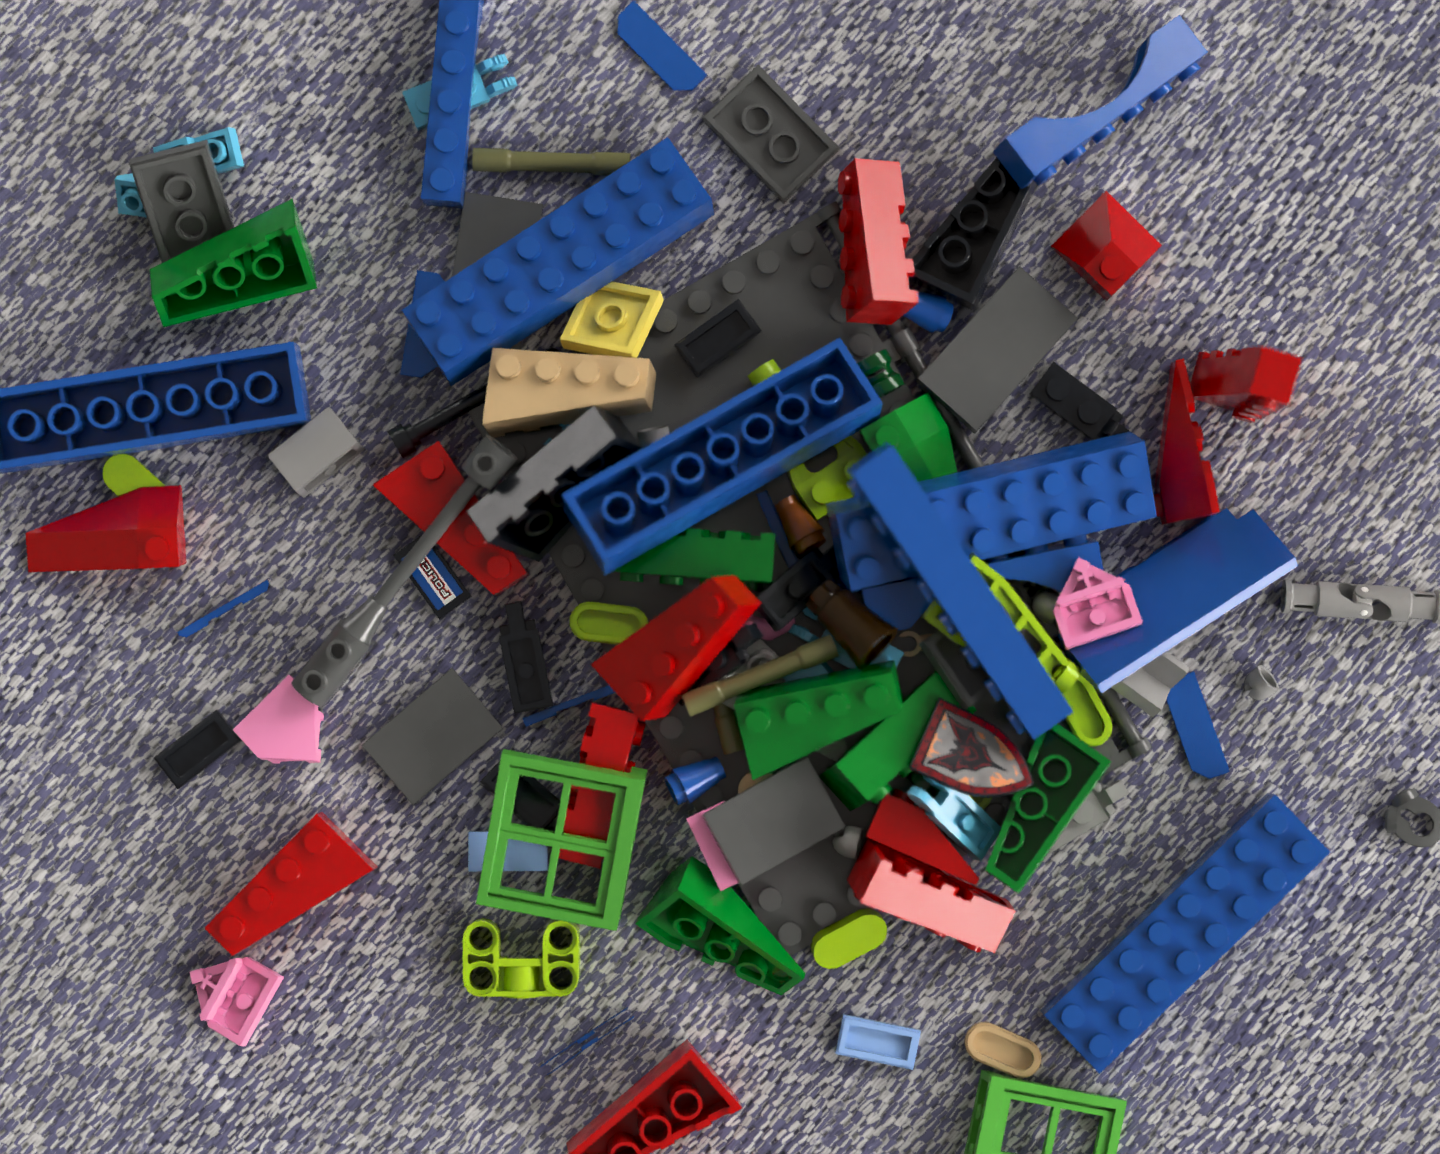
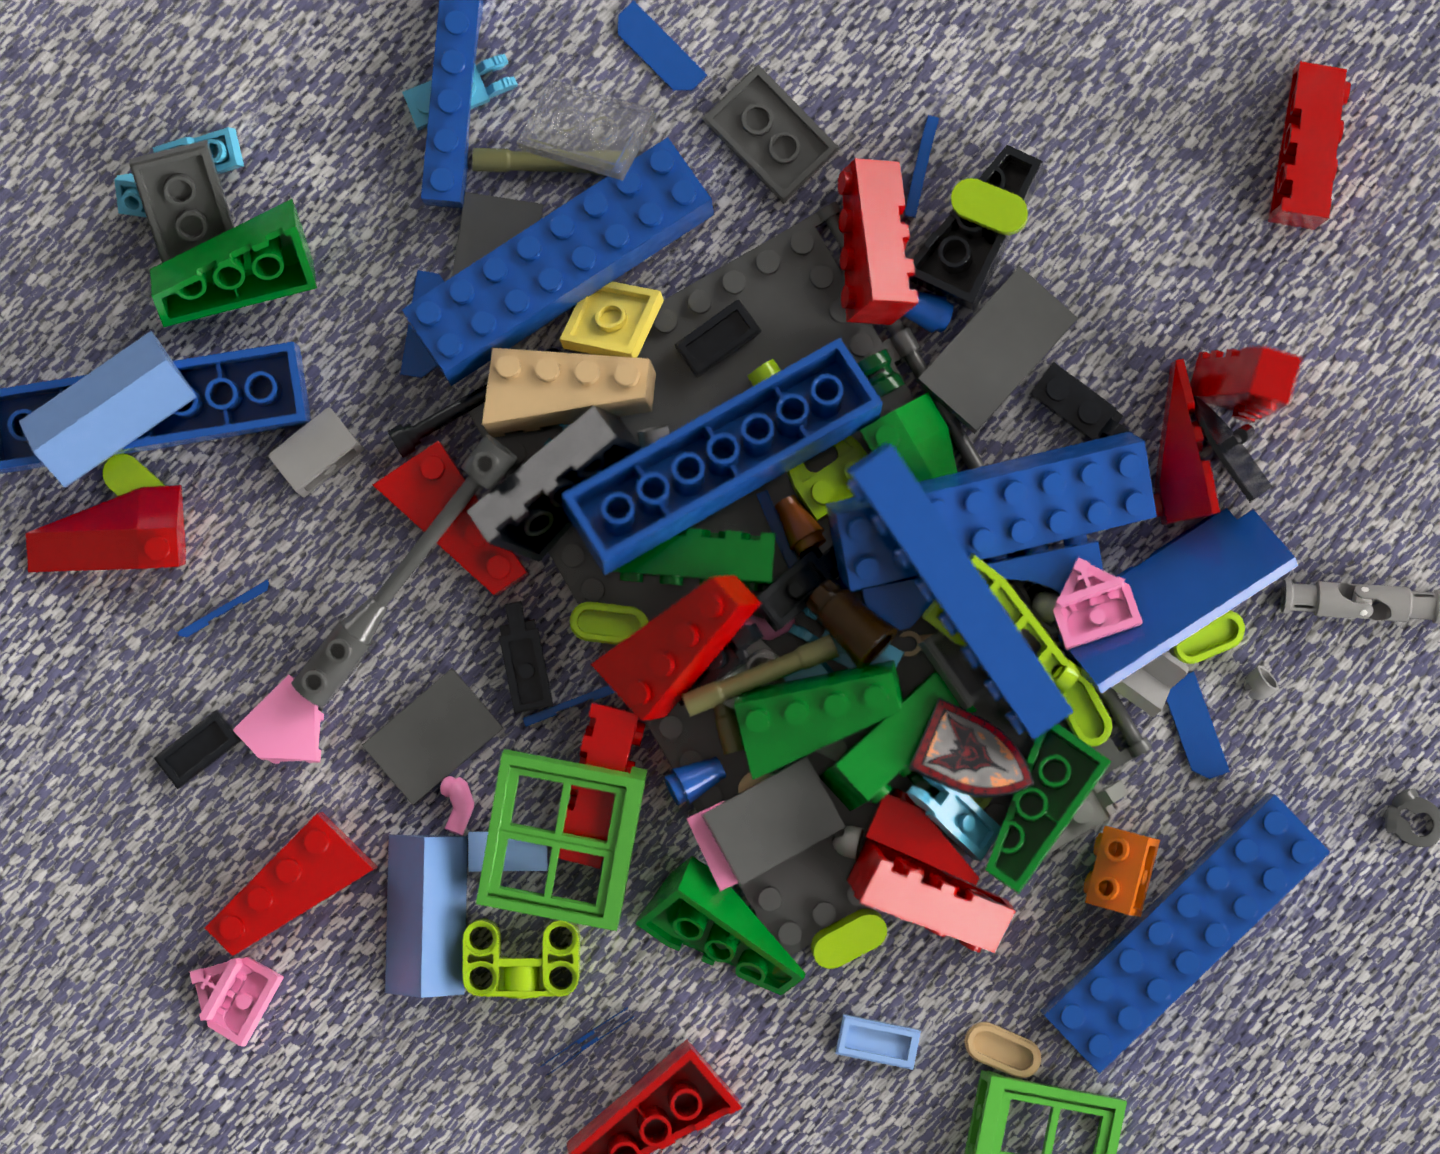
(106, 410): none -> medium blue slope
(426, 915): none -> medium blue slope
(436, 581): tile -> none
(462, 803): none -> bright pink arm
(533, 801): black tile -> none
(587, 129): none -> clear tile
(921, 166): none -> blue piece
(989, 206): none -> lime tile
(1044, 142): arch -> none
(1106, 245): red slope -> none
(1121, 871): none -> orange brick
(1211, 640): none -> lime tile
(1231, 451): none -> black shield
(1309, 146): none -> red wedge

